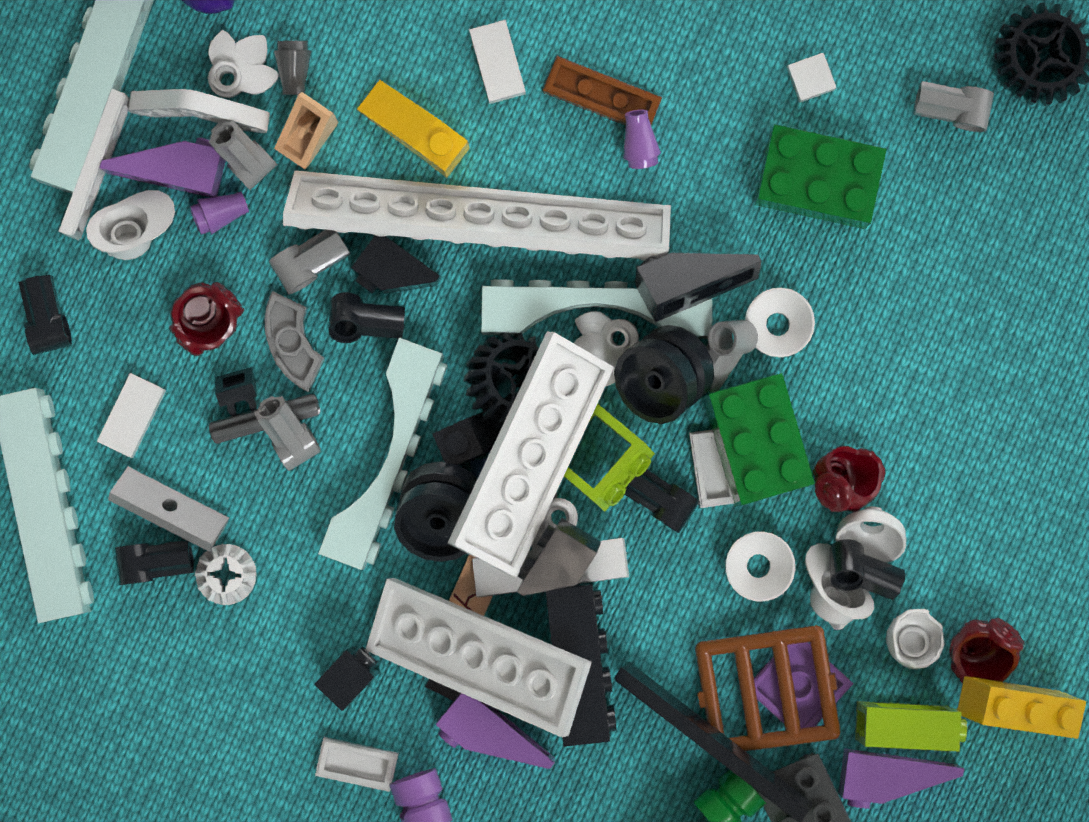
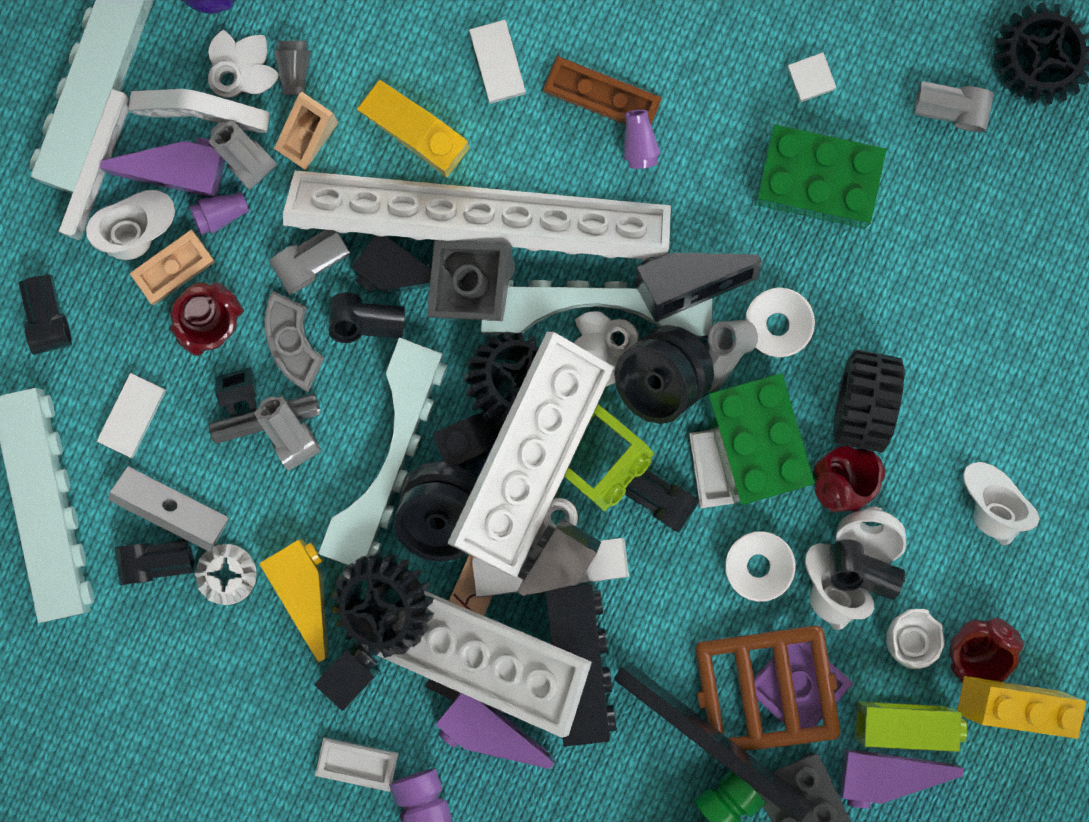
(172, 267): none -> light nougat plate
(300, 587): none -> yellow slope
(395, 591): none -> black gear
(470, 280): none -> dark grey slope
(869, 400): none -> black tyre
(999, 505): none -> white piece

